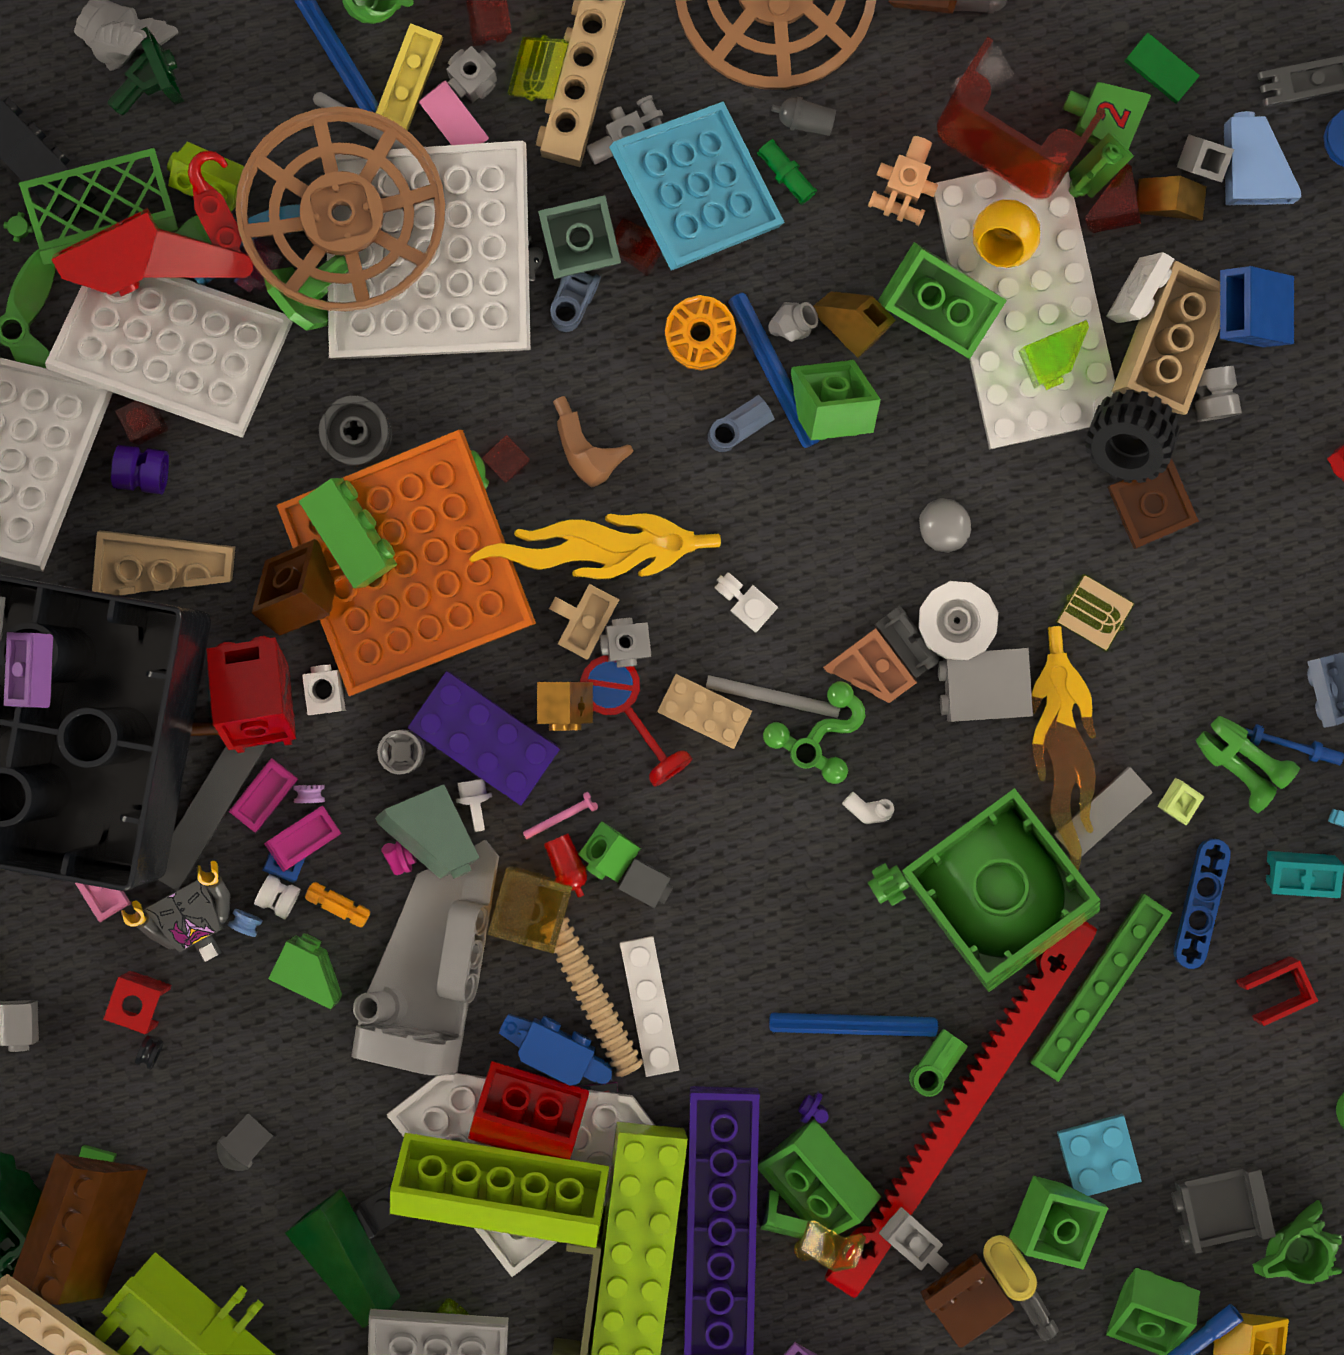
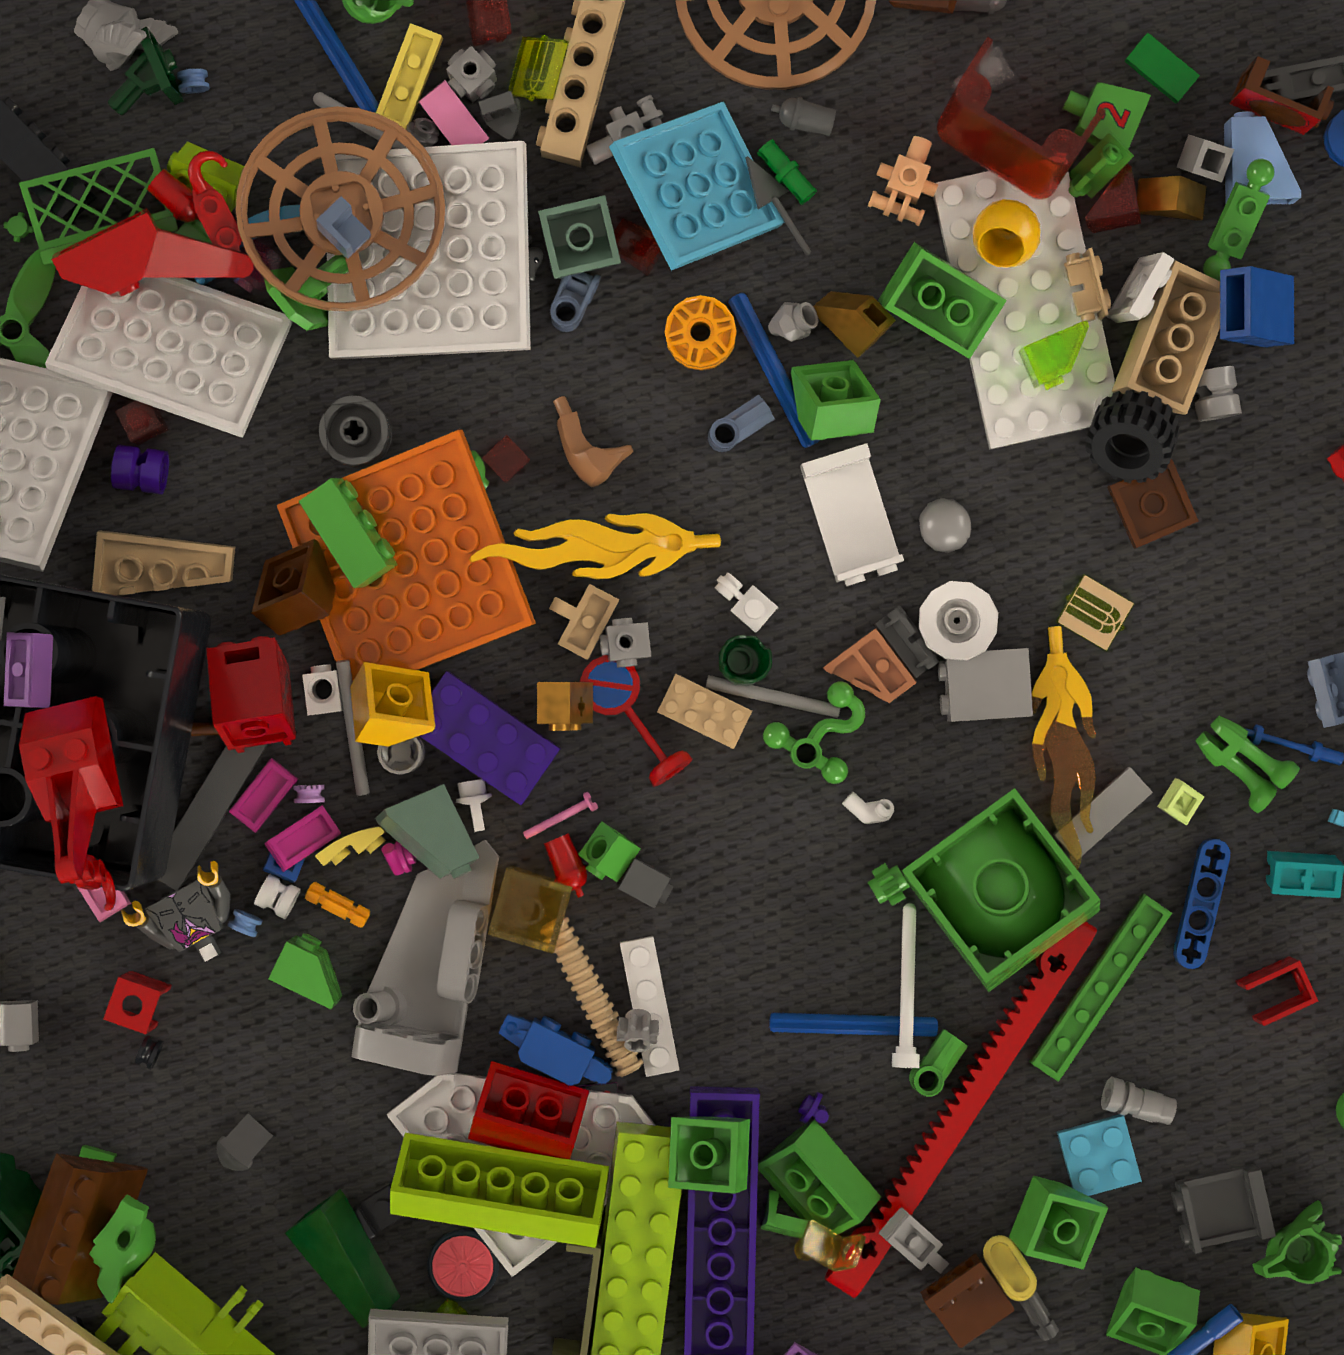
(72, 778): none -> red slope
(123, 1246): none -> bright green piece
(174, 196): none -> red piece
(193, 81): none -> medium blue bush
(343, 227): none -> sand blue panel
(355, 748): none -> light grey bar
(364, 839): none -> light yellow slope
(391, 704): none -> yellow slope
(424, 131): none -> flat silver plate
(462, 1266): none -> coral wheel
(502, 114): none -> dark grey tile
(637, 1030): none -> light grey gear
(709, 1154): none -> bright green slope
(744, 660): none -> dark green hair
(768, 190): none -> dark grey piece
(851, 515): none -> white panel
(905, 1053): none -> white piece
(1093, 297): none -> tan hinge
(1140, 1102): none -> light grey axle
(1239, 218): none -> bright green plate
(1276, 108): none -> reddish brown panel

